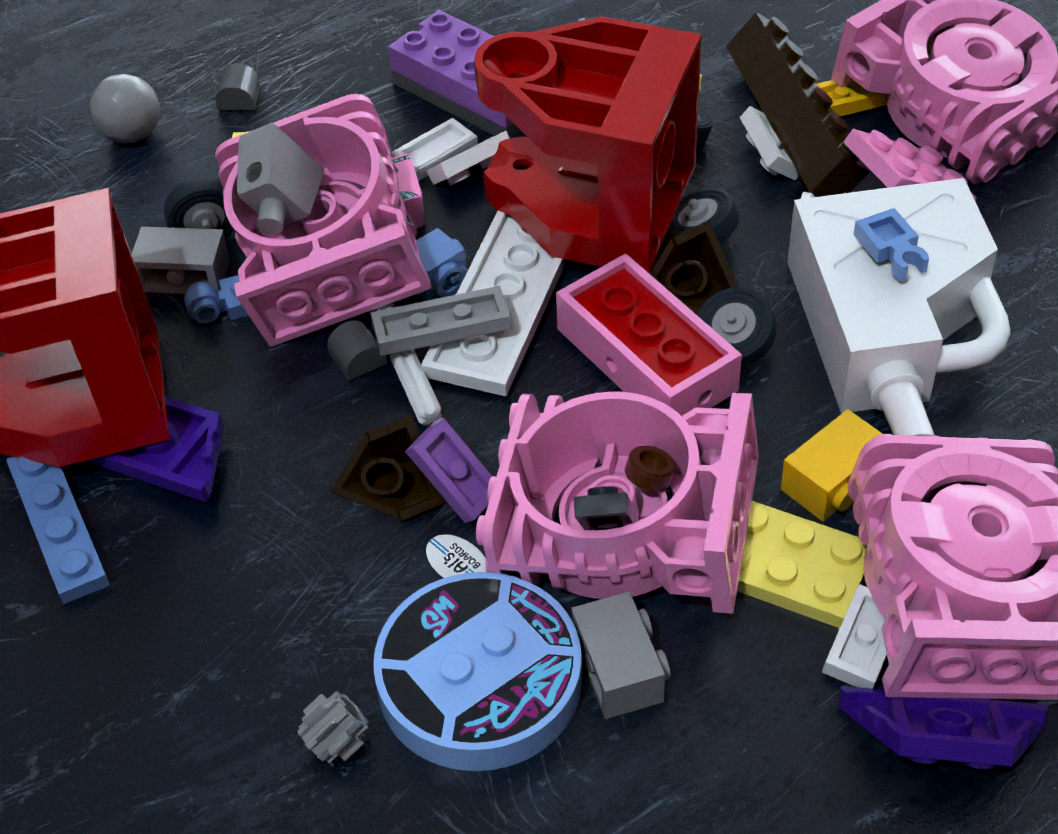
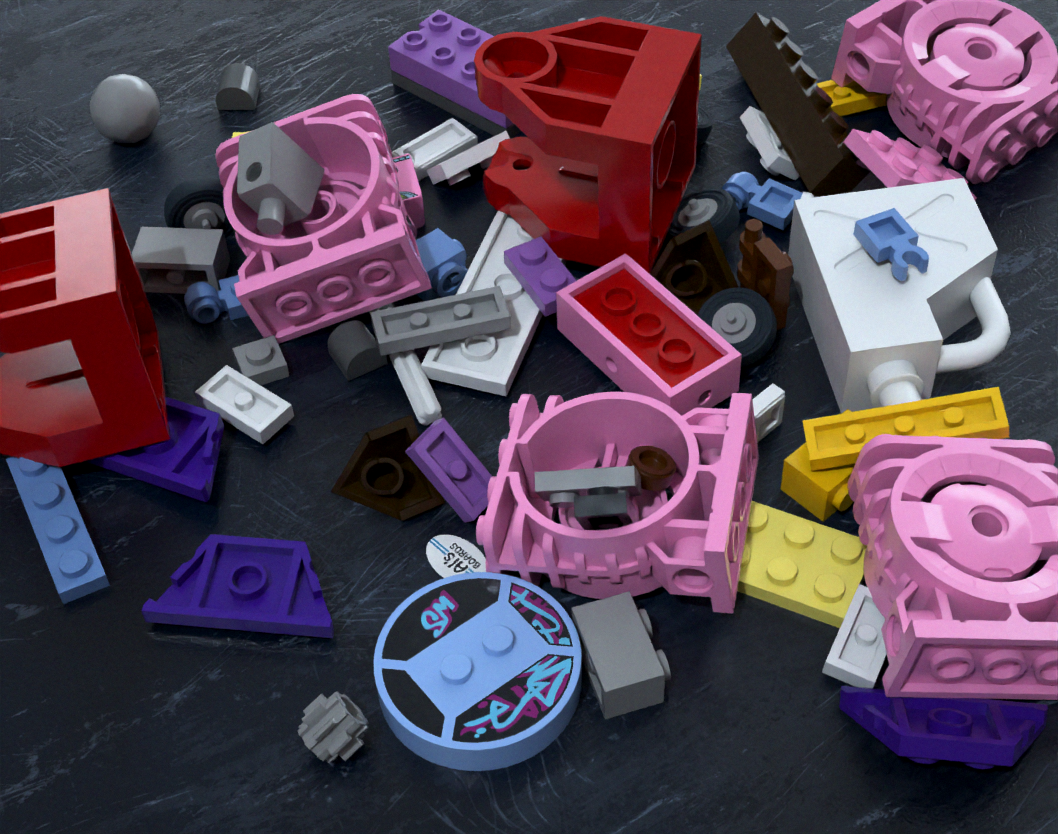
(244, 404): none -> white plate
(245, 588): none -> dark purple wing
(261, 361): none -> light grey plate
(538, 272): none -> medium lavender plate
(563, 485): none -> light grey plate
(765, 269): none -> reddish brown plate
(768, 410): none -> white tile
(769, 203): none -> medium blue plate
(840, 437): none -> yellow plate

